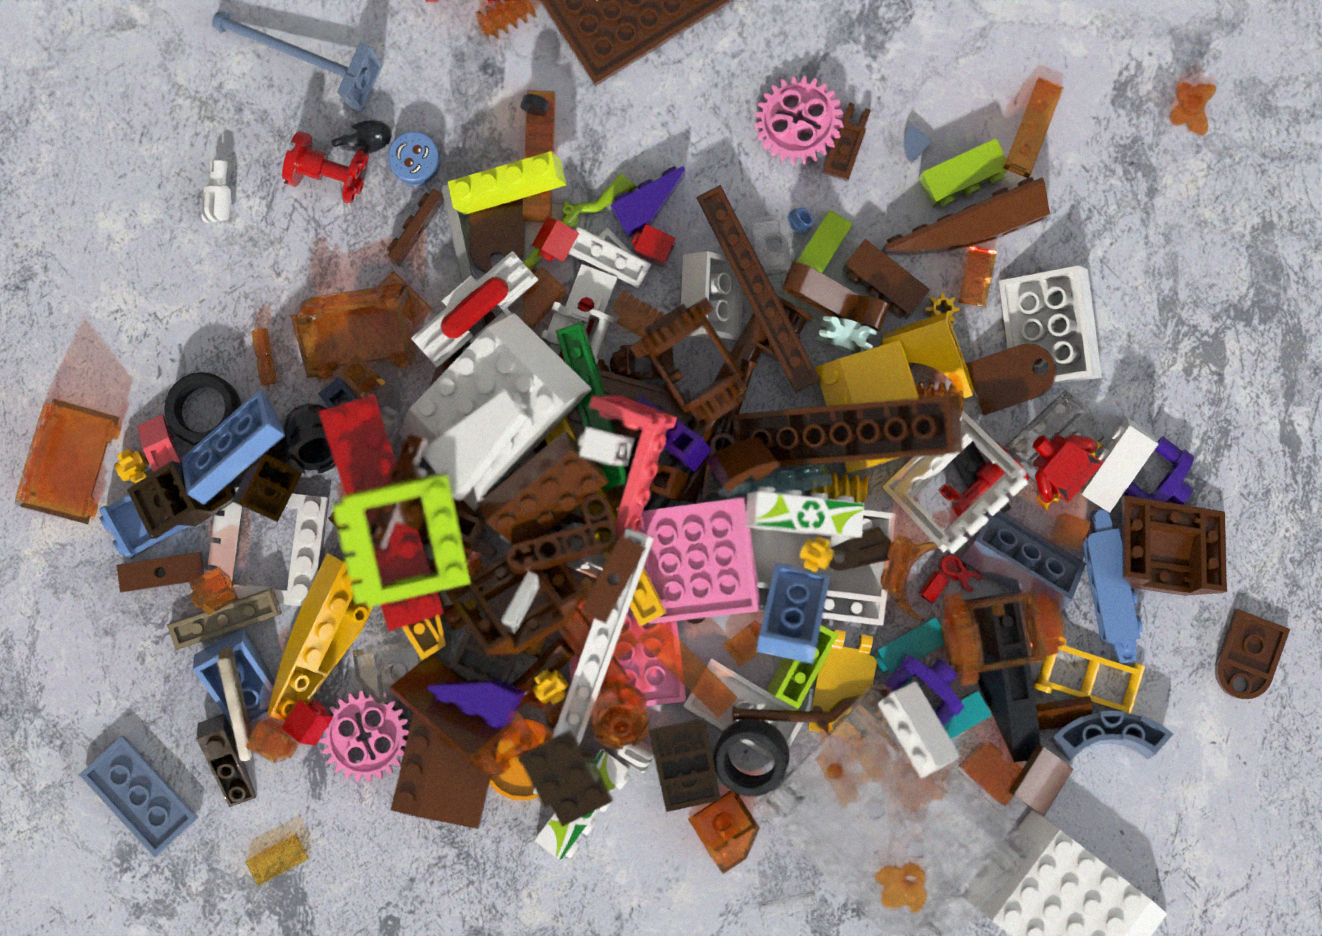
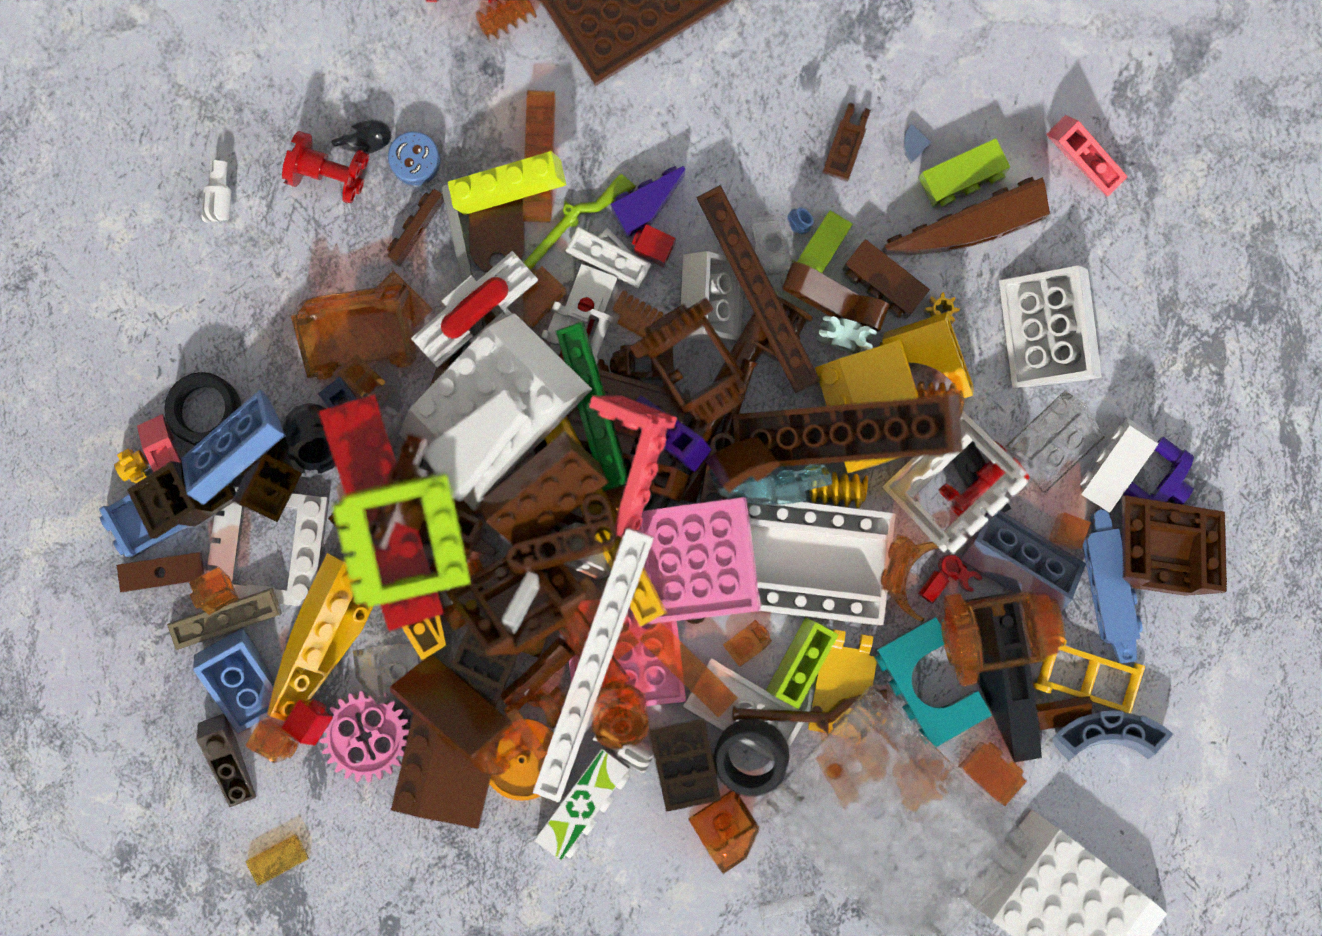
(66, 460): clear orange windscreen -> none
(139, 796): sand blue plate -> none
(235, 701): tile -> none
(264, 360): clear orange piece -> none
(357, 79): sand blue tile -> none
(488, 698): dark purple slope -> none
(534, 104): black tile -> none
(550, 686): yellow gear -> none
(554, 240): brick -> none
(565, 778): dark brown bracket -> none
(605, 446): white brick -> none
(605, 593): reddish brown tile -> none
(793, 613): medium blue slope -> none
(804, 514): white brick -> none
(809, 98): bright pink gear -> none
(817, 554): yellow gear -> none
(862, 551): dark brown piece -> none
(901, 891): clear orange plate -> none
(918, 729): white brick -> none
(936, 677): dark purple connector -> none
(977, 276): clear orange slope -> none
(1010, 377): reddish brown tile -> none
(1033, 127): clear orange tile -> none
(1041, 780): slope -> none
(1064, 466): red torso -> none
(1086, 154): none -> coral slope
(1191, 106): clear orange animal -> none
(1250, 651): reddish brown tile -> none

